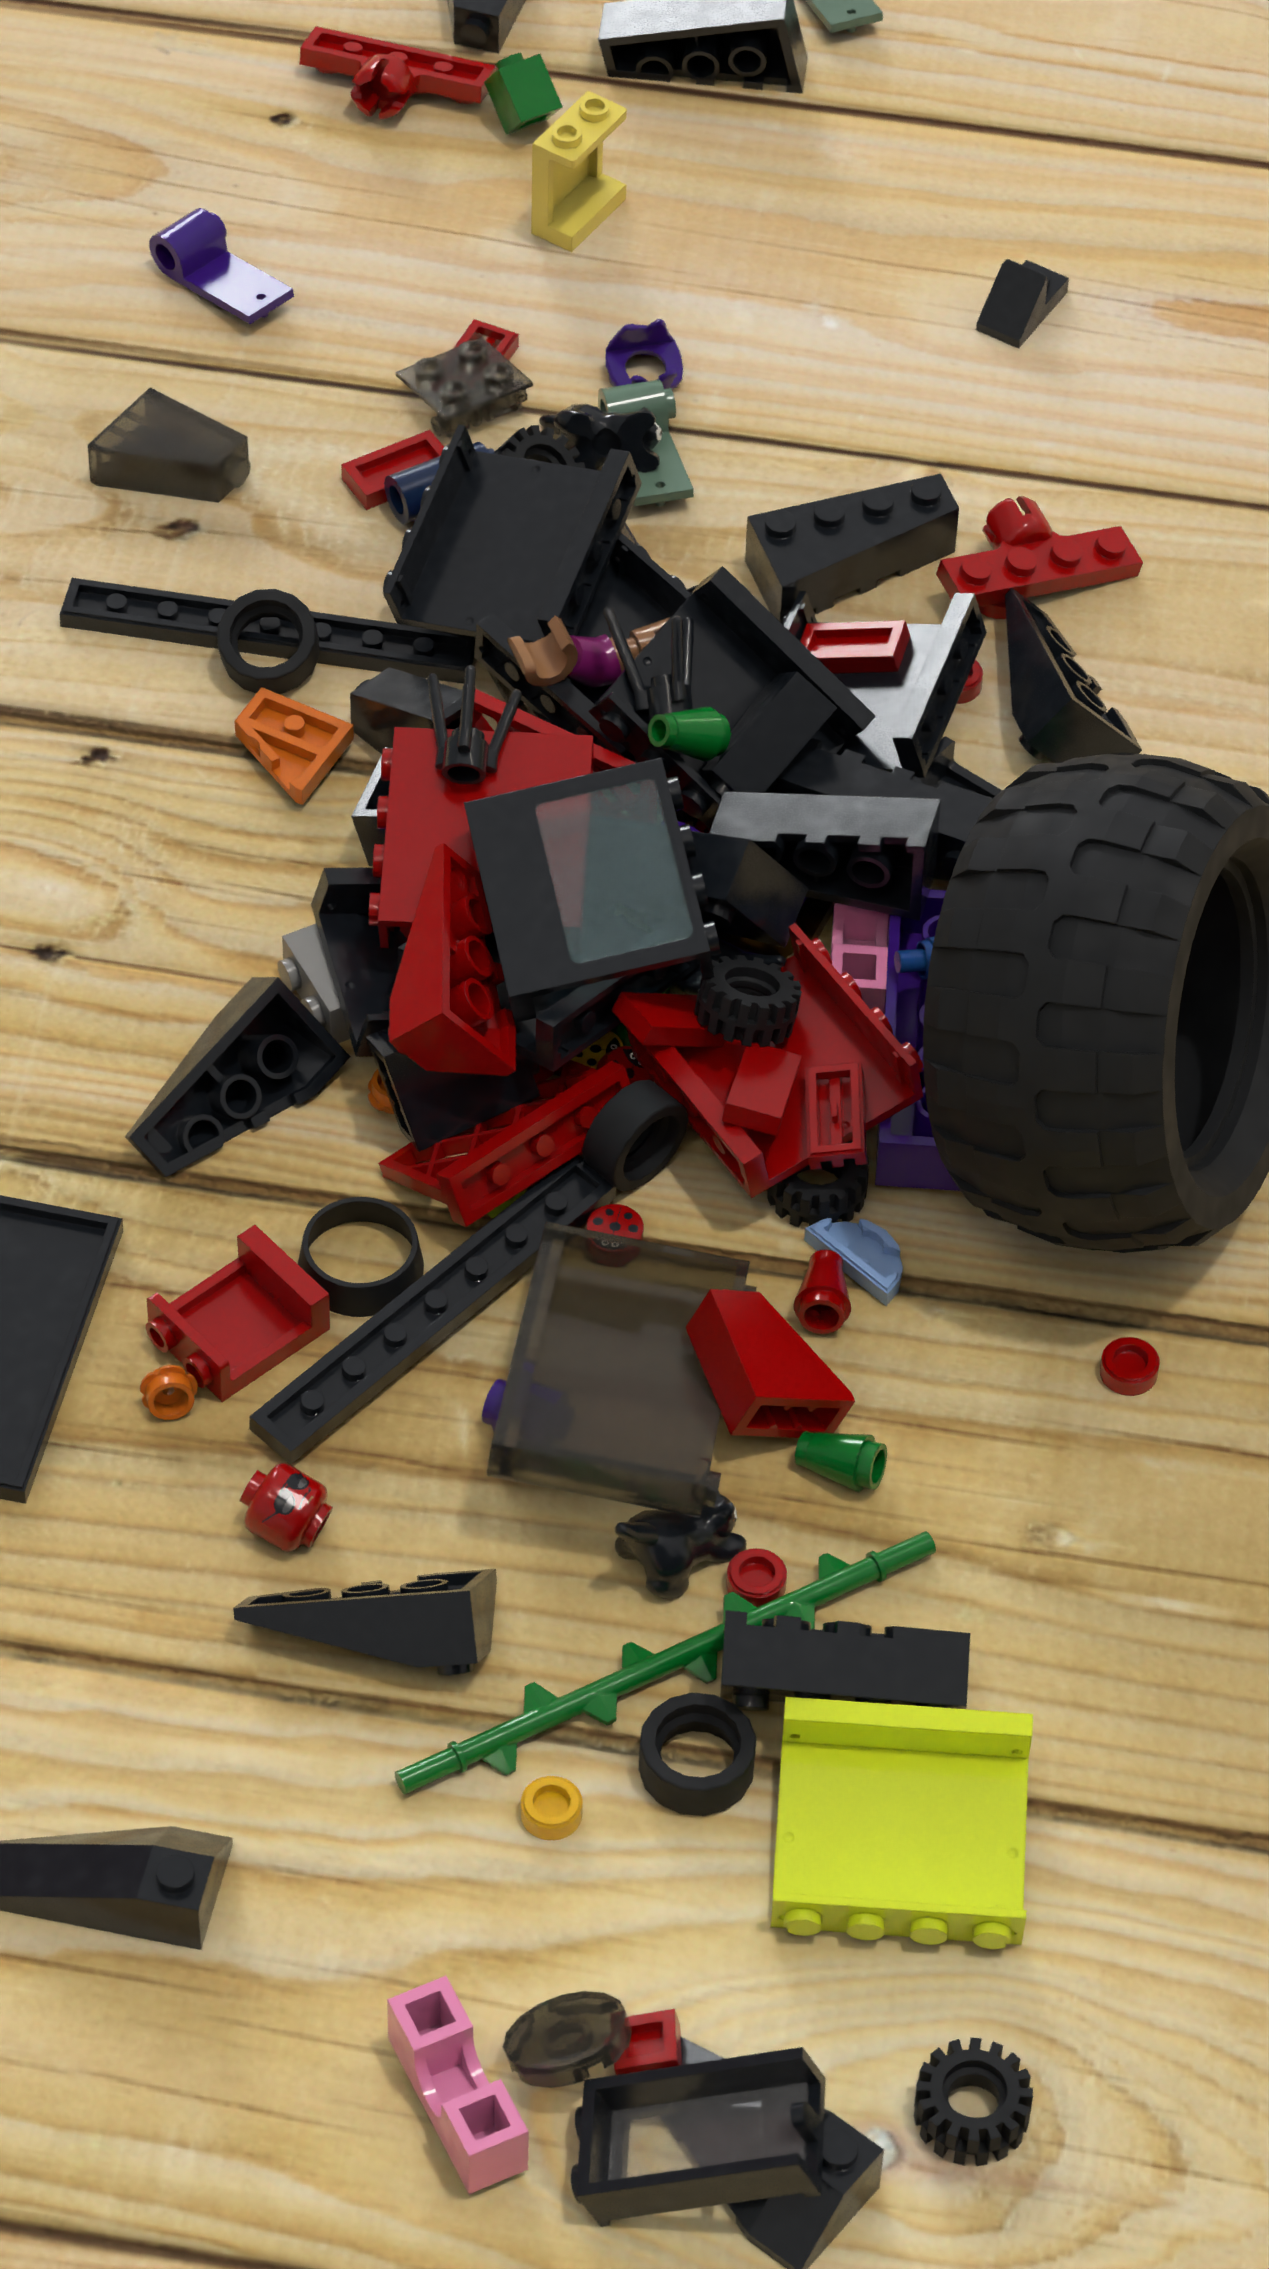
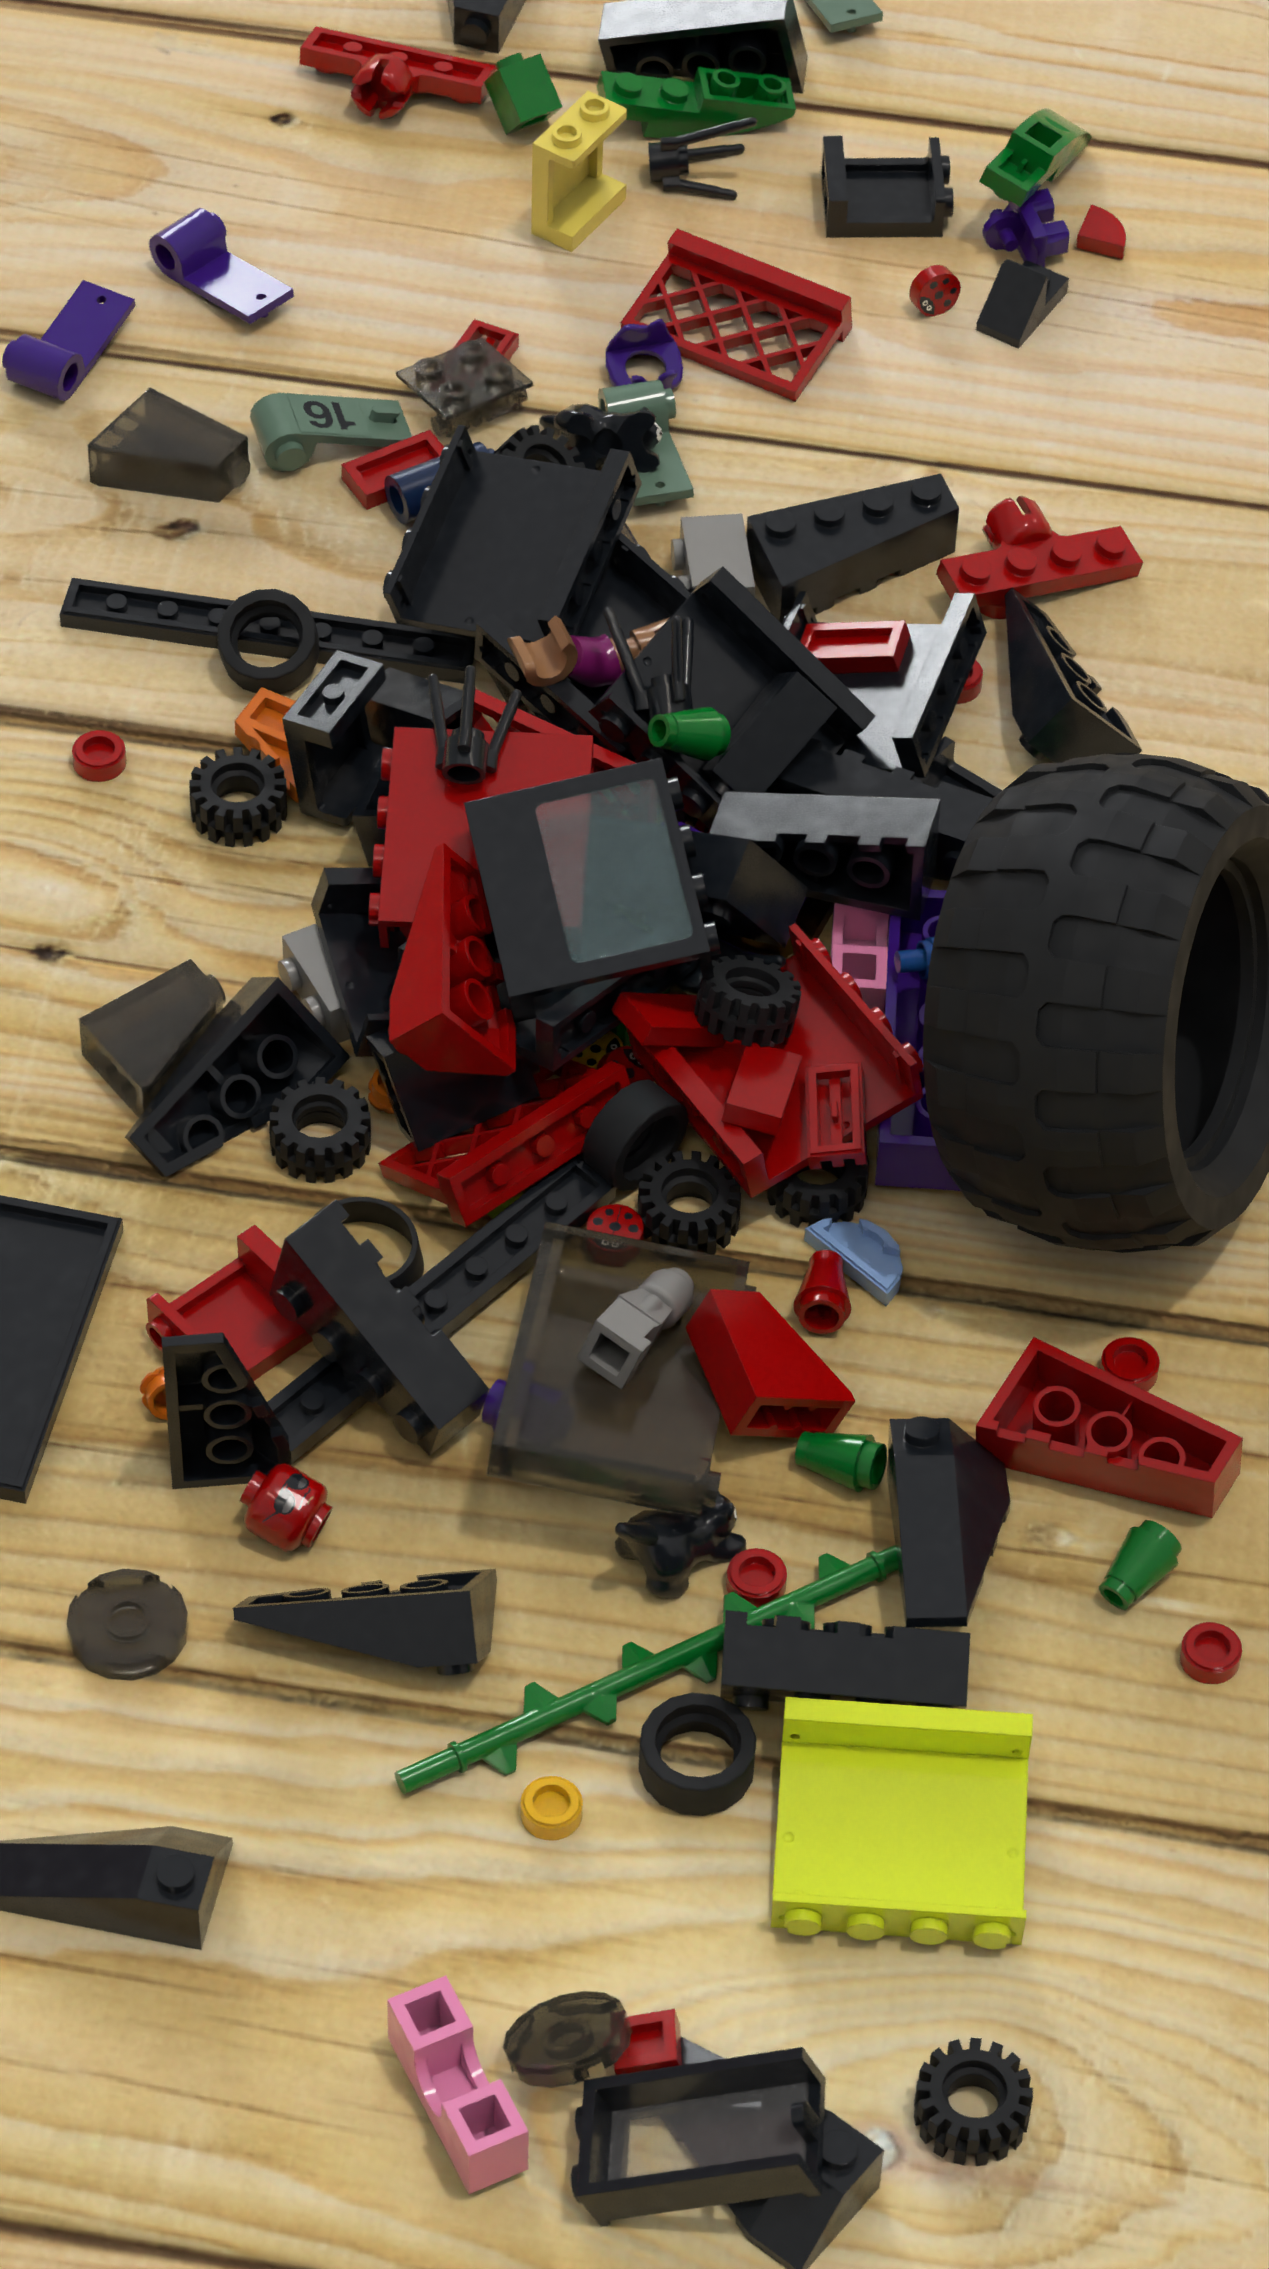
(71, 343): none -> dark purple door
(99, 756): none -> red tile
(127, 1625): none -> clear smoke tile
(150, 1031): none -> clear smoke slope
(216, 1415): none -> black wedge
(244, 818): none -> black tyre
(293, 424): none -> sand green door
(323, 1155): none -> black tyre
(332, 738): none -> black panel
(375, 1331): none -> black wedge
(633, 1324): none -> light grey piece
(671, 157): none -> black plant
(689, 1179): none -> black tyre
(708, 545): none -> light grey brick
(714, 98): none -> green slope
(756, 289): none -> red fence
(885, 193): none -> black panel
(934, 290): none -> red tile
(945, 1517): none -> black wedge
(1023, 229): none -> dark purple hips
(1034, 153): none -> green slope
(1102, 233): none -> red tile
(1106, 1434): none -> red wedge
(1141, 1562): none -> green cone
(1210, 1653): none -> red tile

